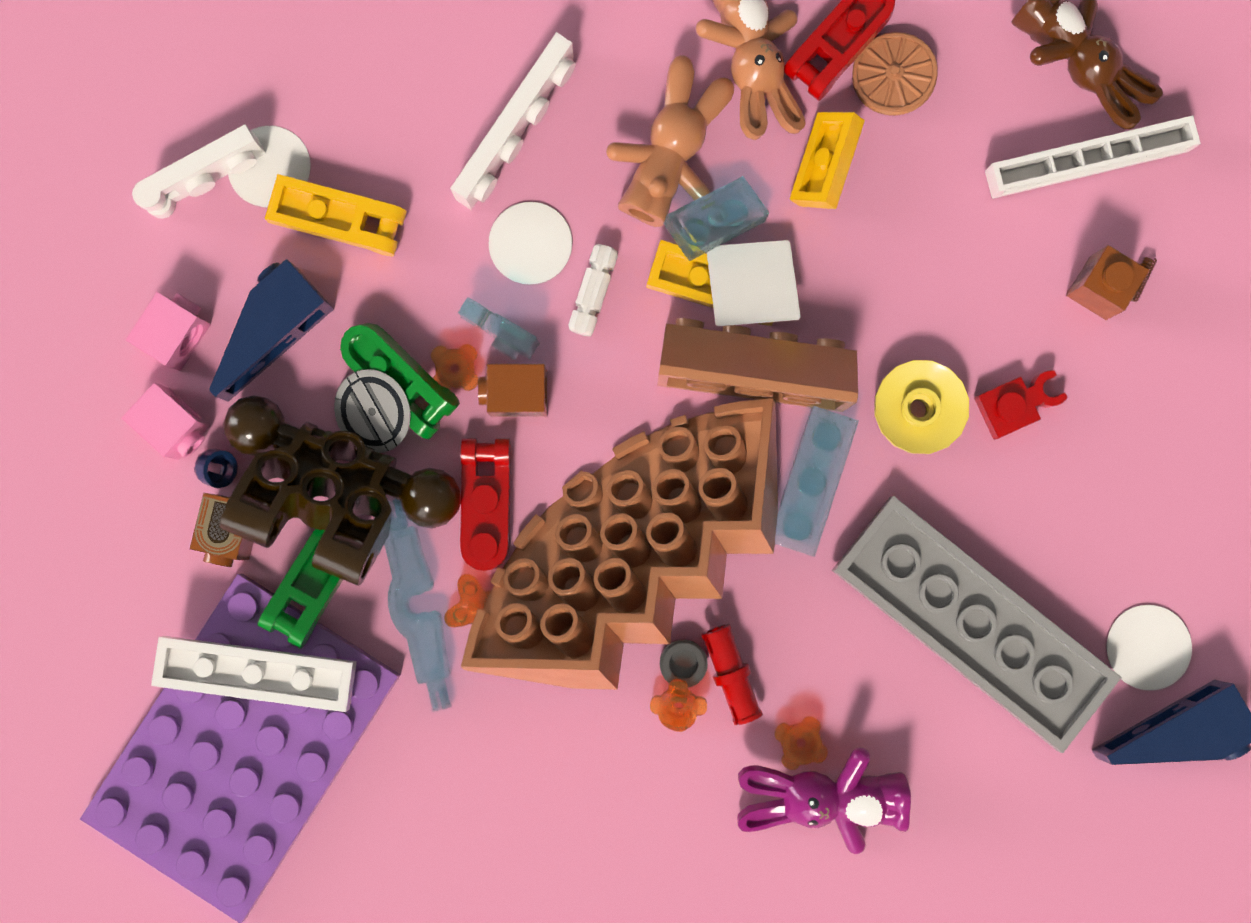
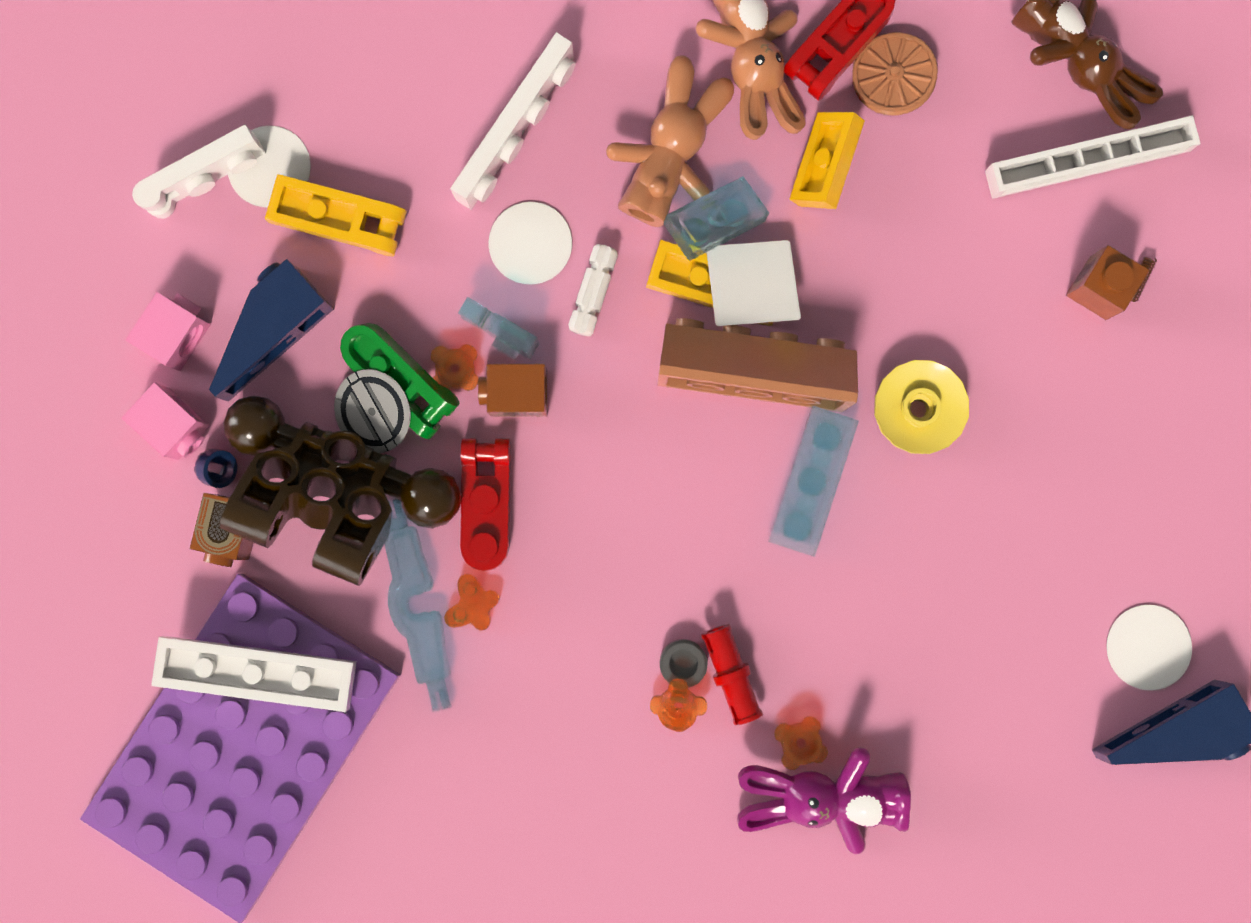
(306, 587): green plate -> none
(627, 546): nougat brick -> none
(976, 624): light grey plate -> none
(1014, 405): red plate -> none

